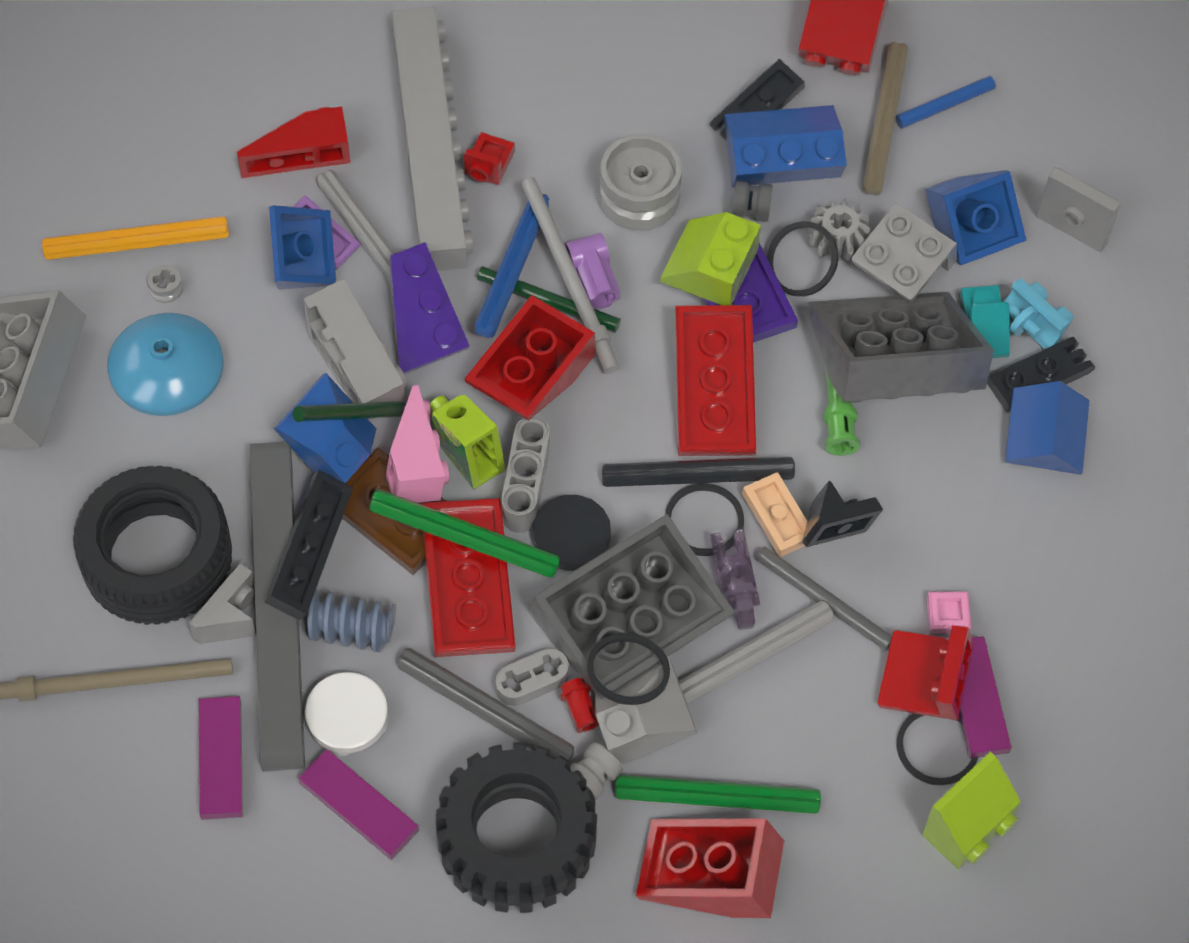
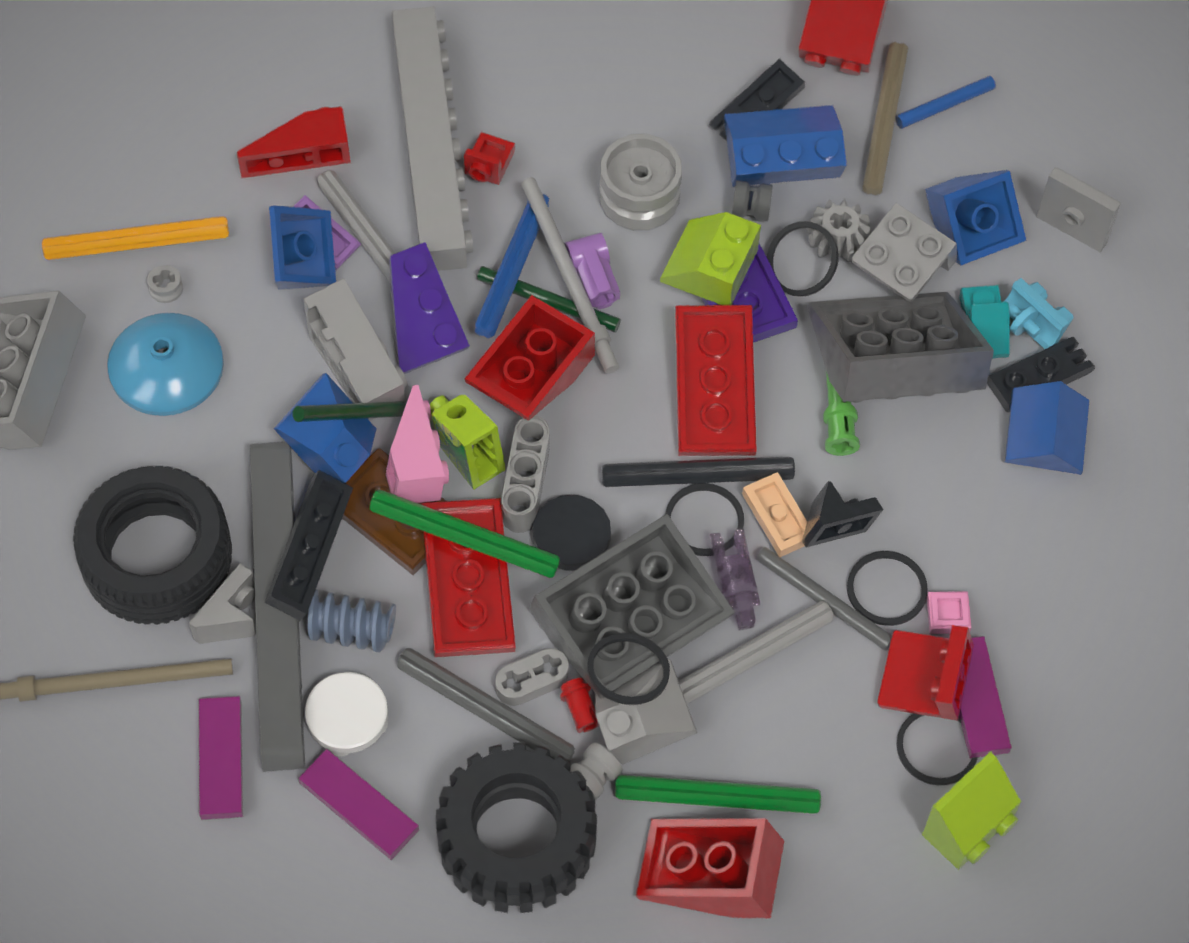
(887, 555): none -> black piece

